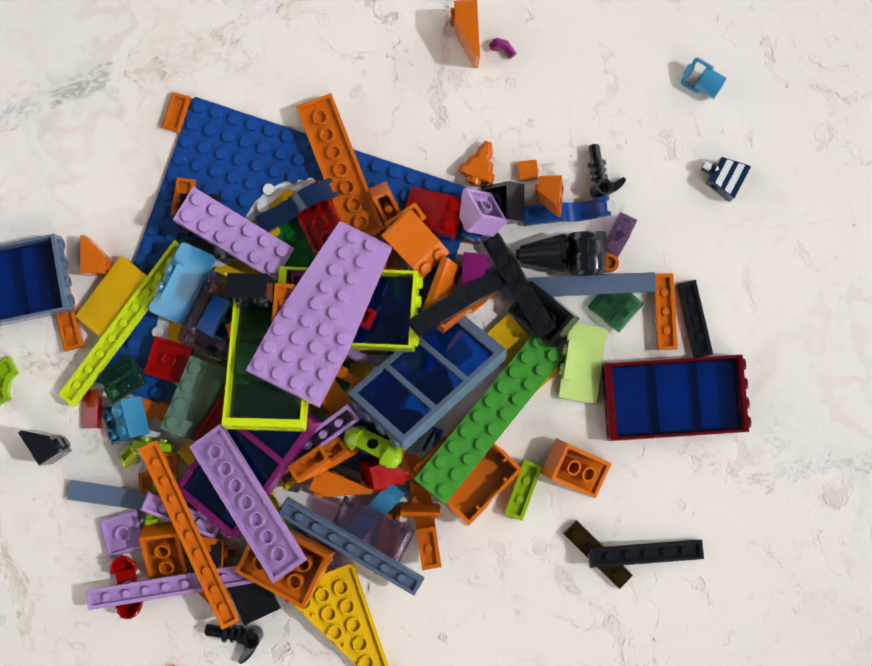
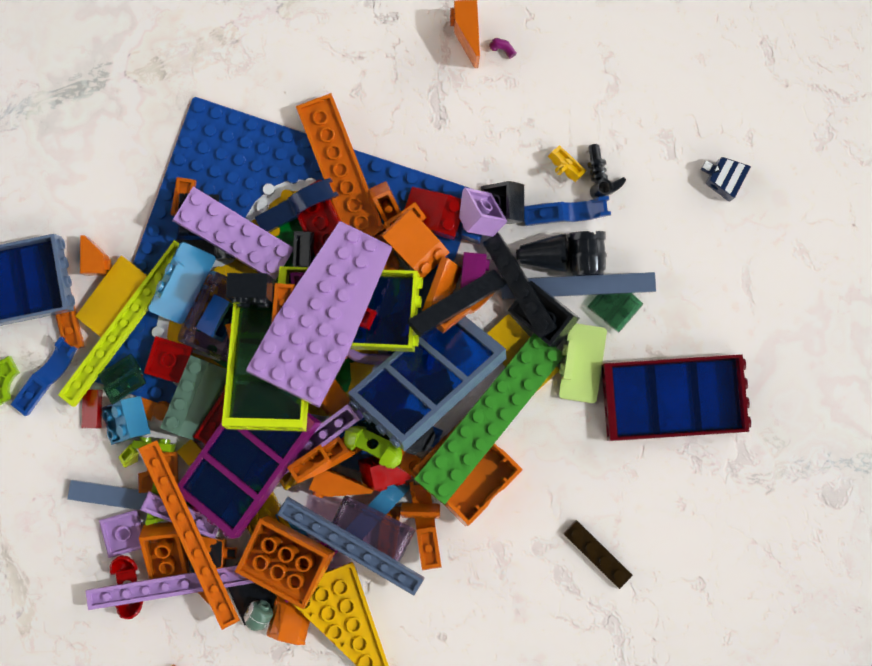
(44, 377): none -> blue piece
(45, 446): black slope -> none
(176, 112): orange tile -> none
(238, 634): black piece -> none
(248, 503): lavender plate -> none
(258, 615): none -> sand green head
(287, 623): none -> orange slope
(303, 249): none -> black tile
(343, 374): orange plate -> none
(479, 166): orange rock -> none
(523, 490): lime plate -> none
(527, 170): orange tile -> none
(550, 193): orange slope -> none
(566, 164): none -> yellow plate
(575, 468): orange slope -> none
(611, 263): orange tile -> none
(619, 233): clear purple slope -> none
(645, 553): black tile -> none
(665, 312): orange plate -> none
(694, 318): black tile -> none
(709, 81): dark azure piece -> none

